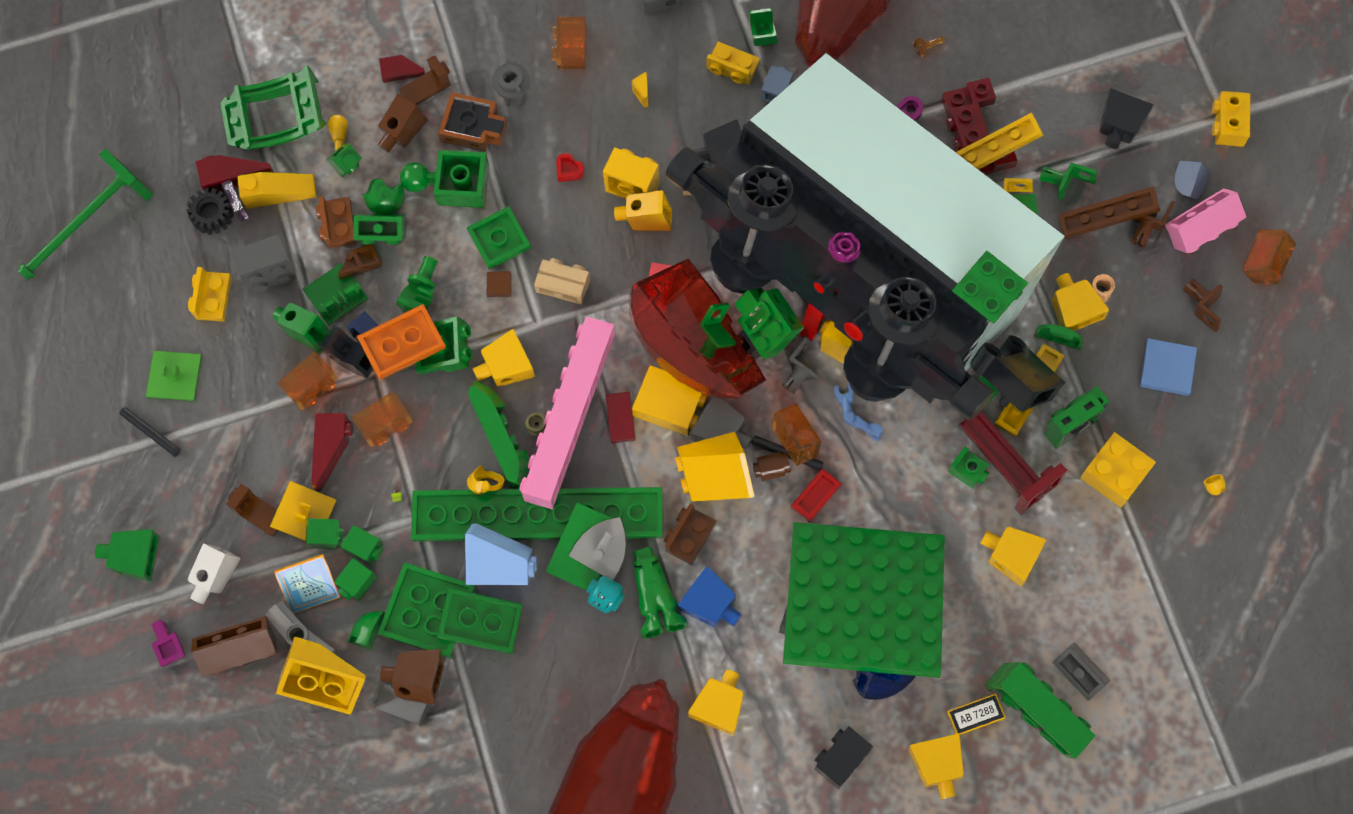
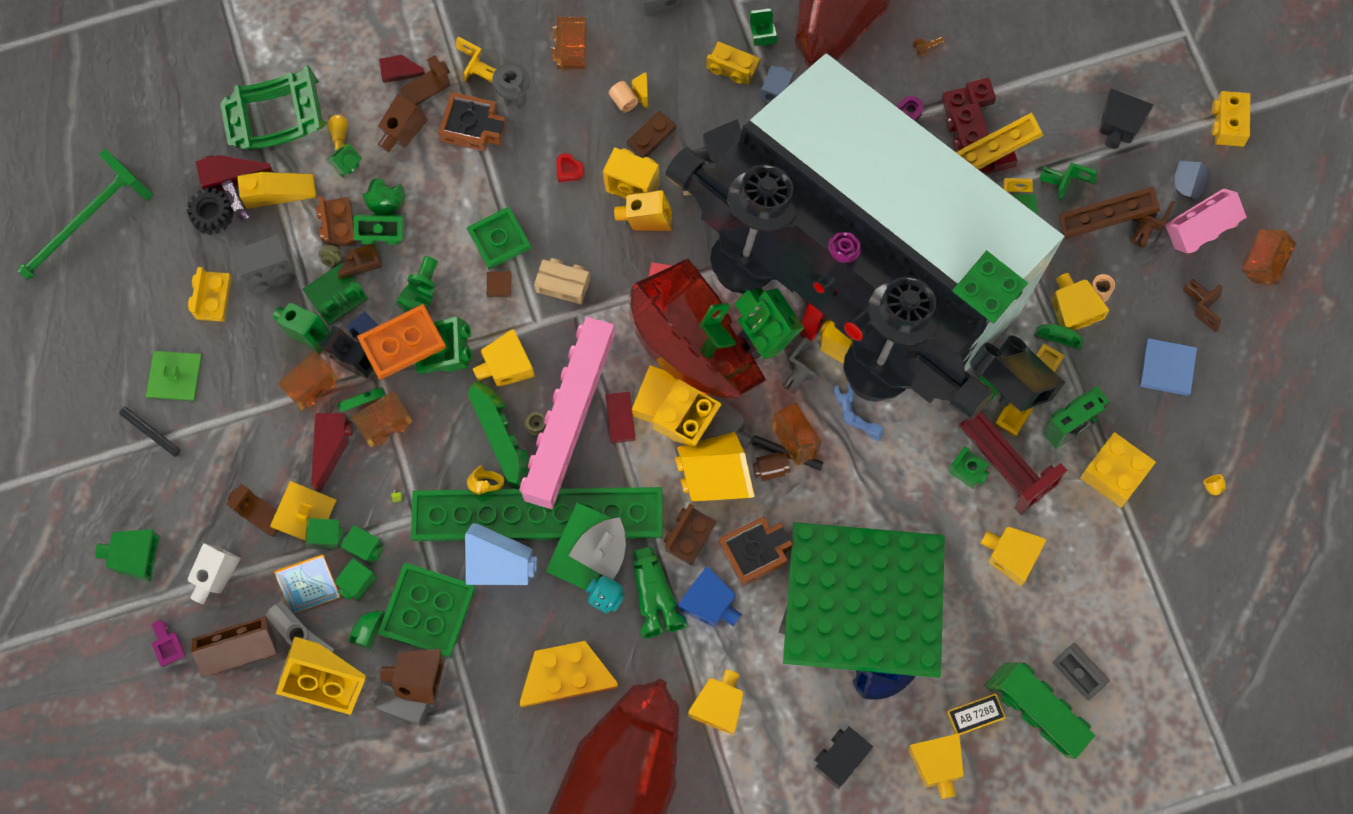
(330, 255): none -> olive plate
(361, 399): none -> green tile
(458, 178): green brick -> none
(475, 65): none -> yellow bracket
(479, 621): green tile -> none
(564, 674): none -> yellow wing
(623, 96): none -> light nougat beam
(651, 134): none -> reddish brown plate
(685, 414): none -> yellow slope
(755, 550): none -> piece
(816, 495): red tile -> none

